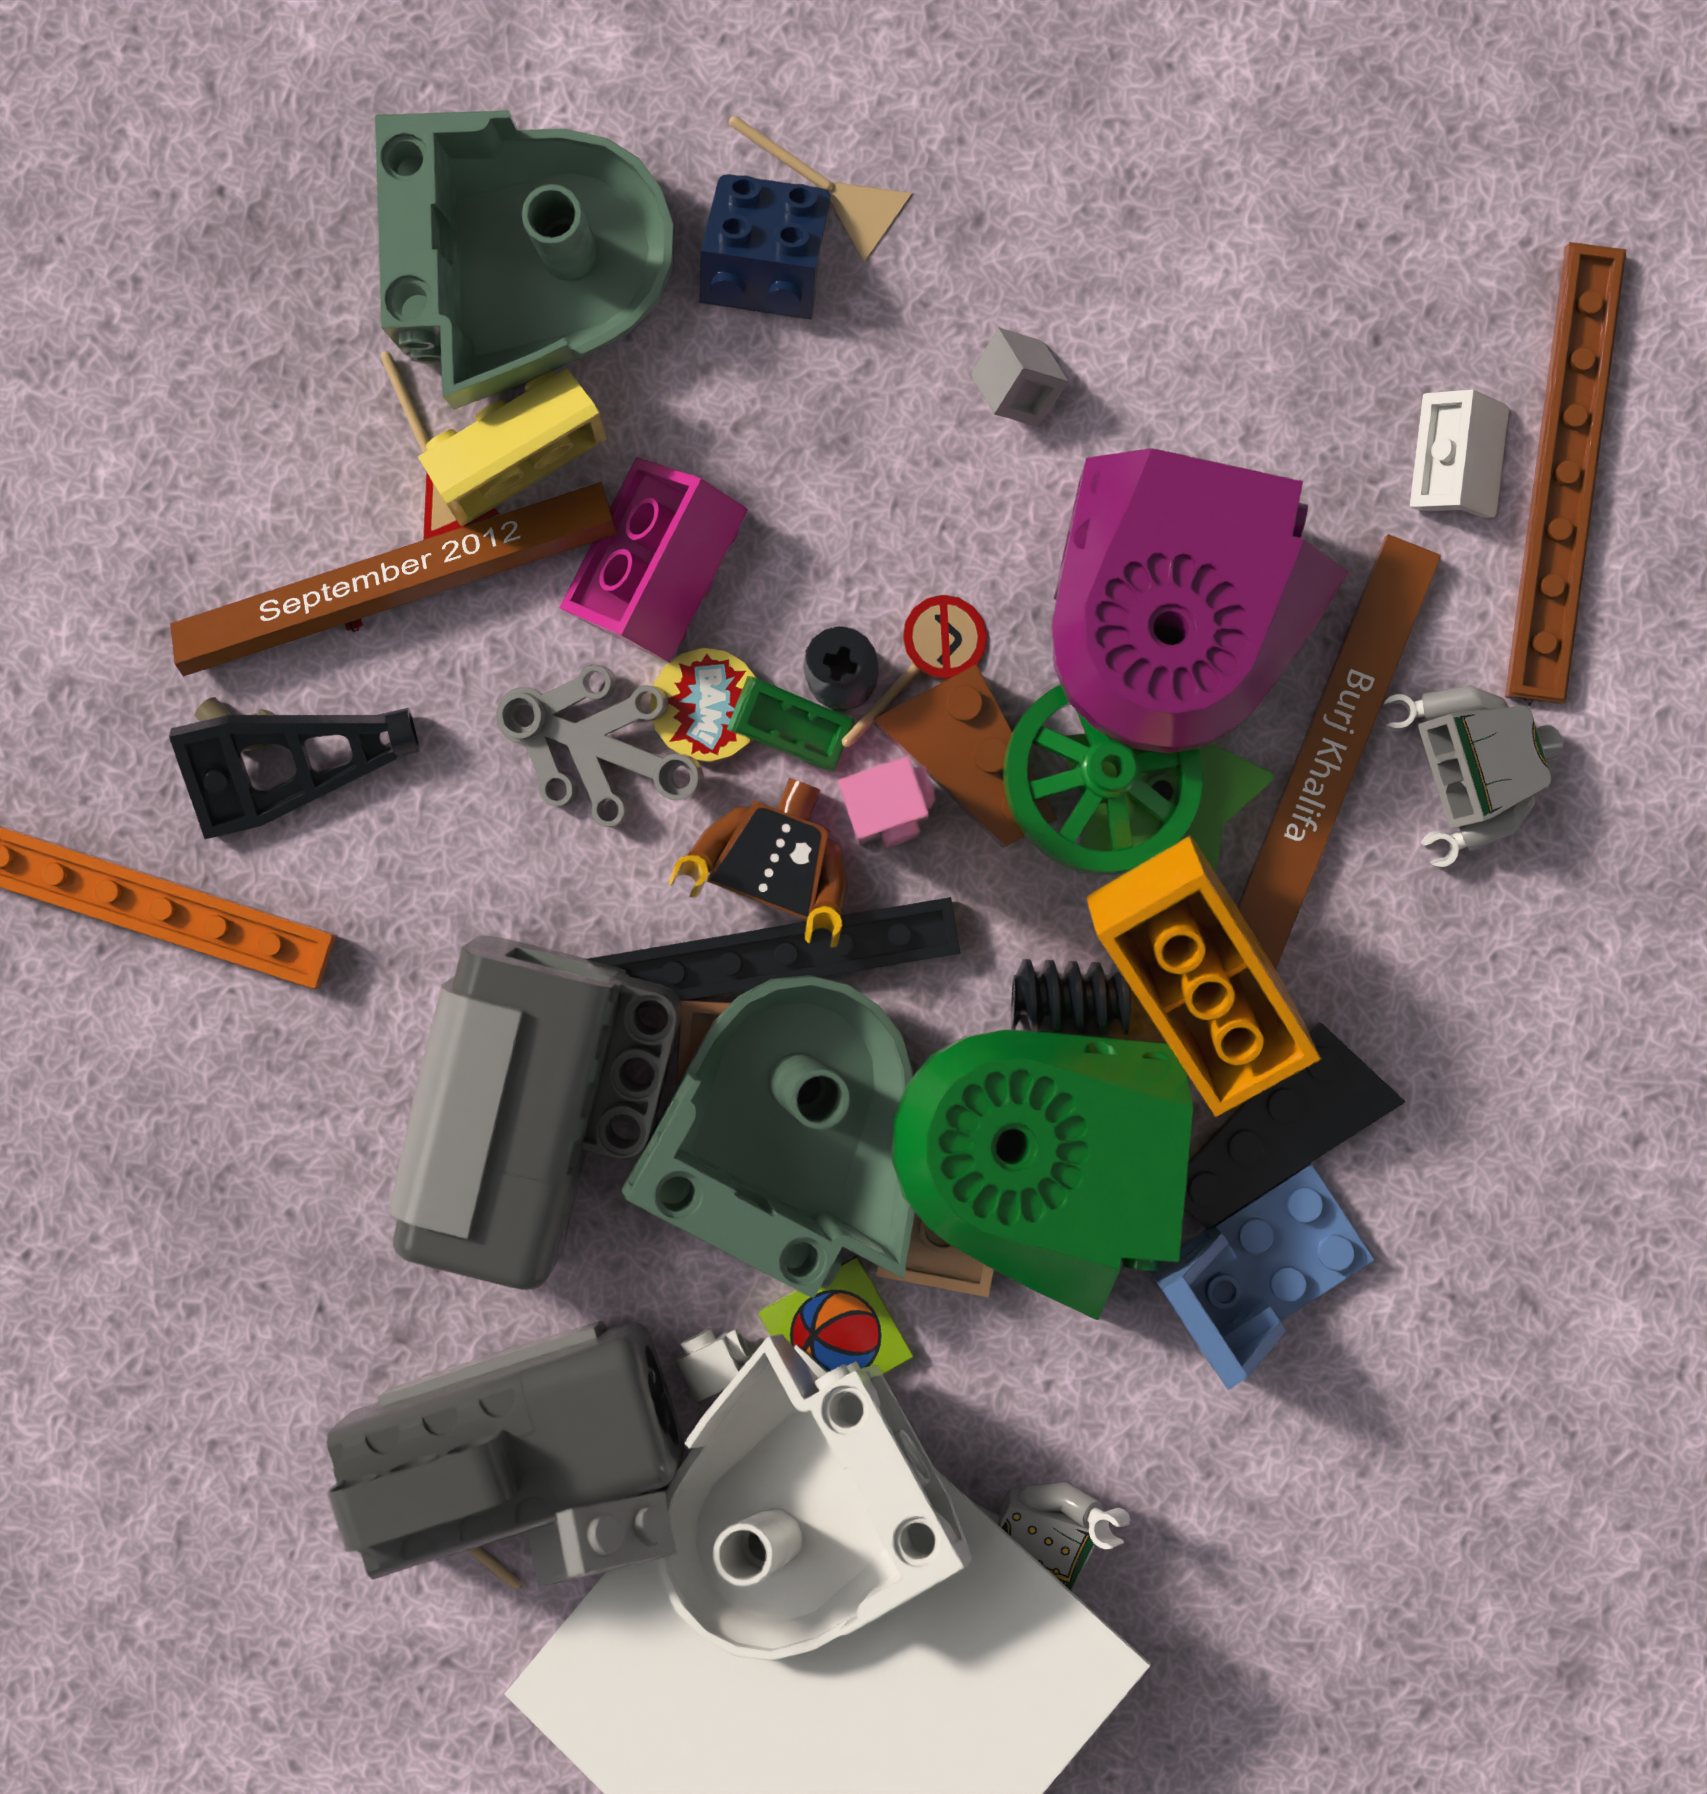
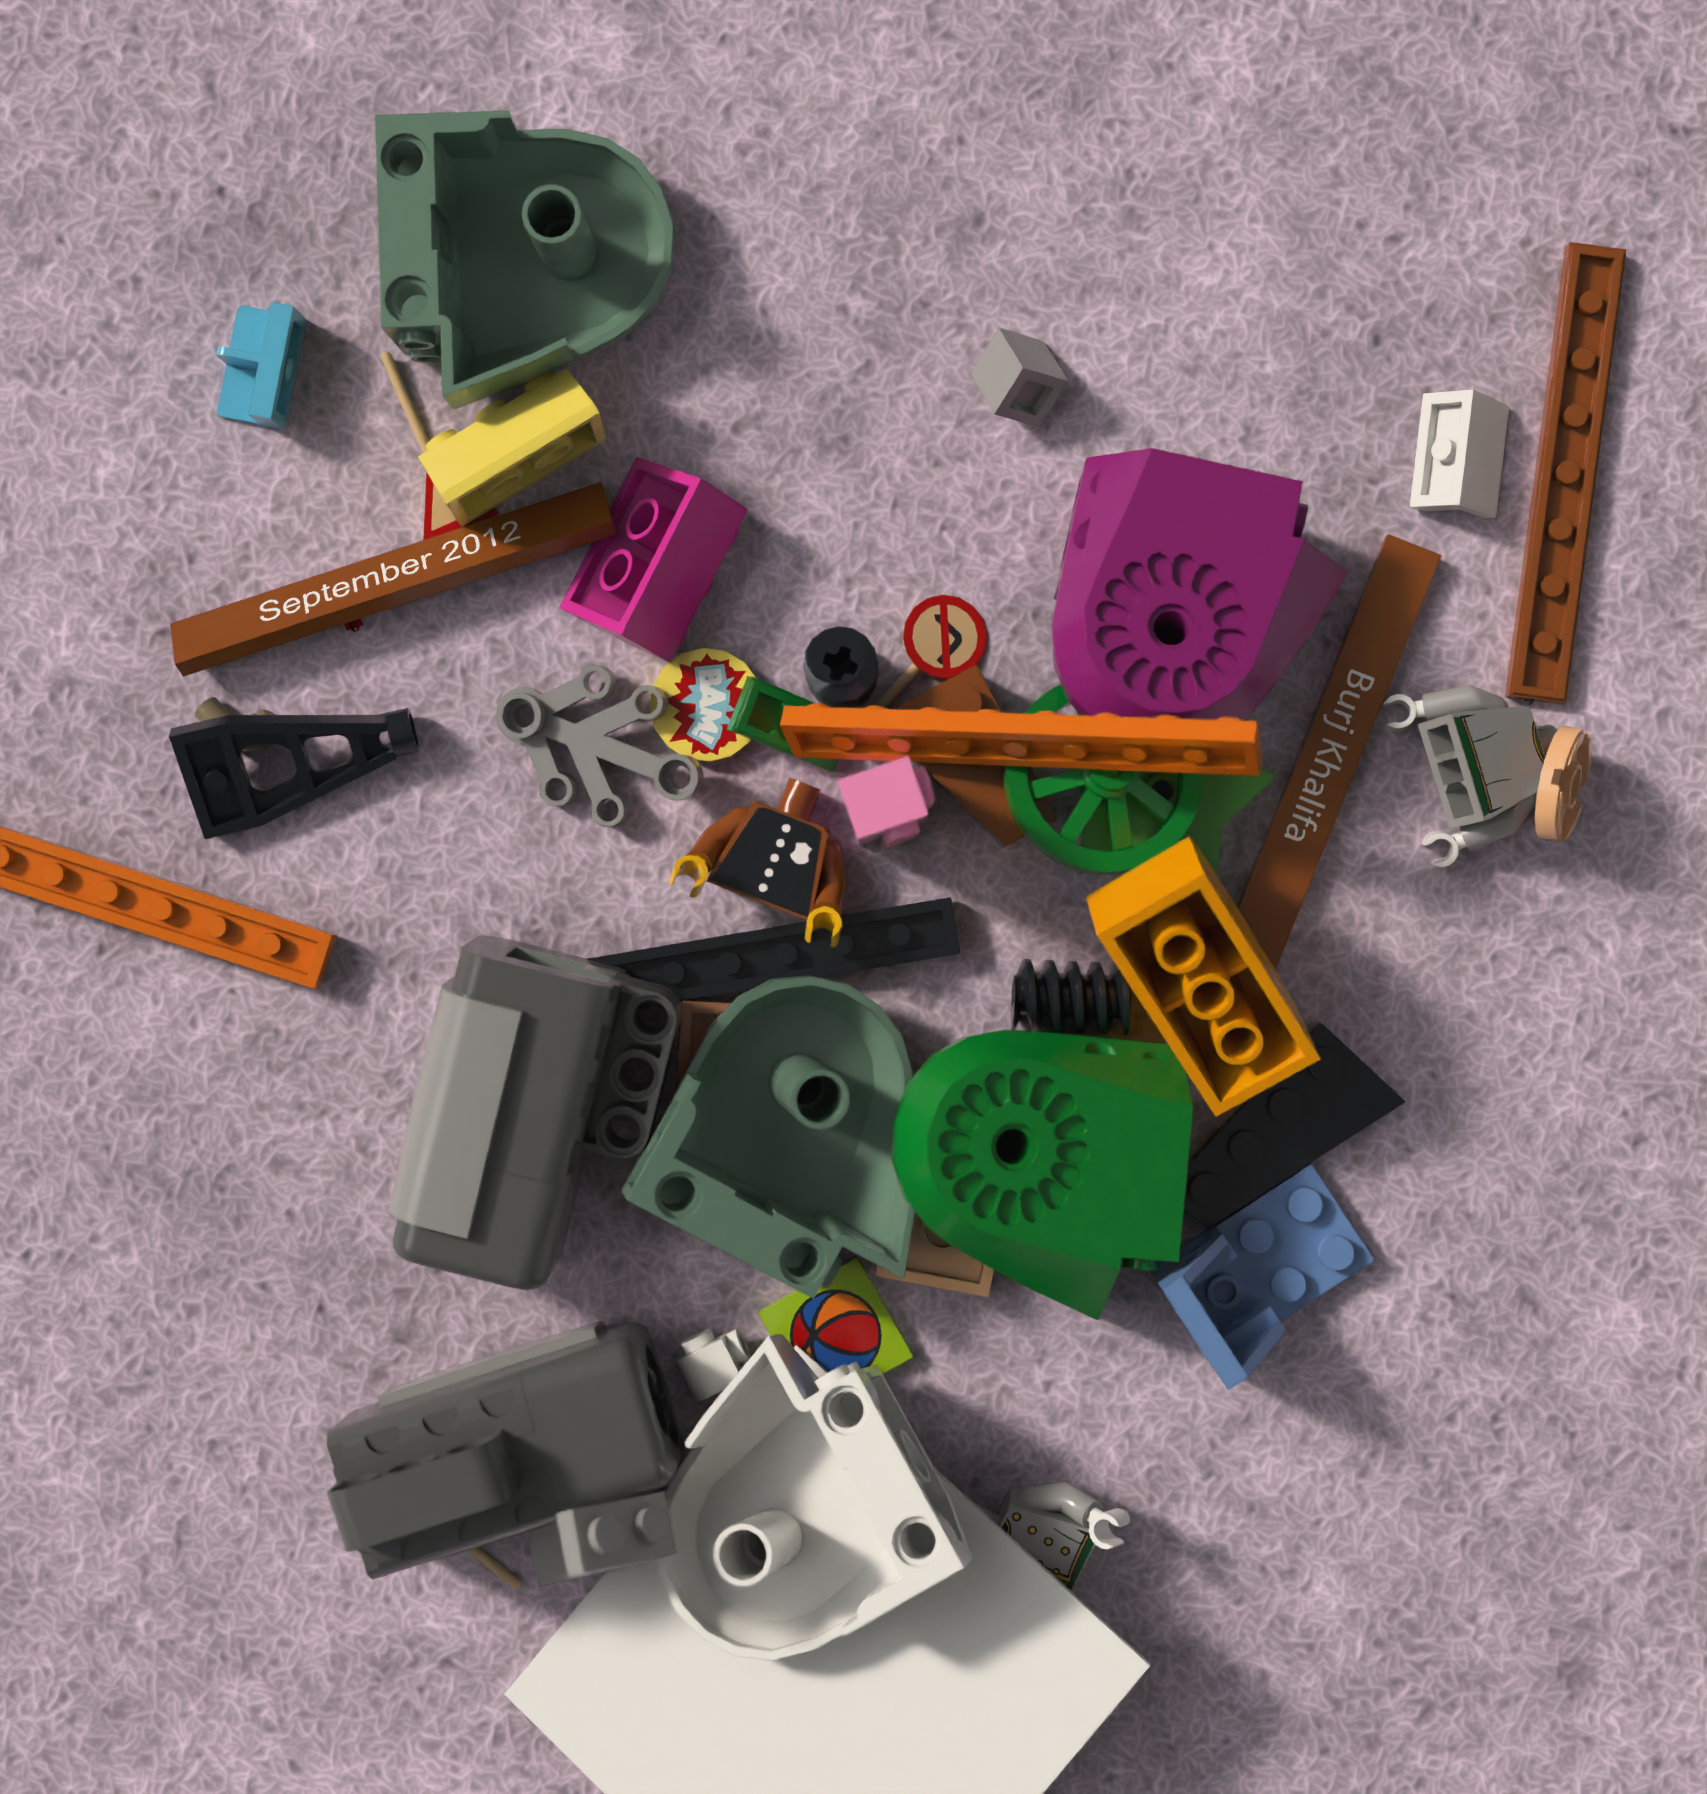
(261, 365): none -> medium azure panel
(763, 246): dark blue bracket -> none
(861, 209): tan piece -> none
(1025, 740): none -> orange plate
(1560, 782): none -> light nougat tile

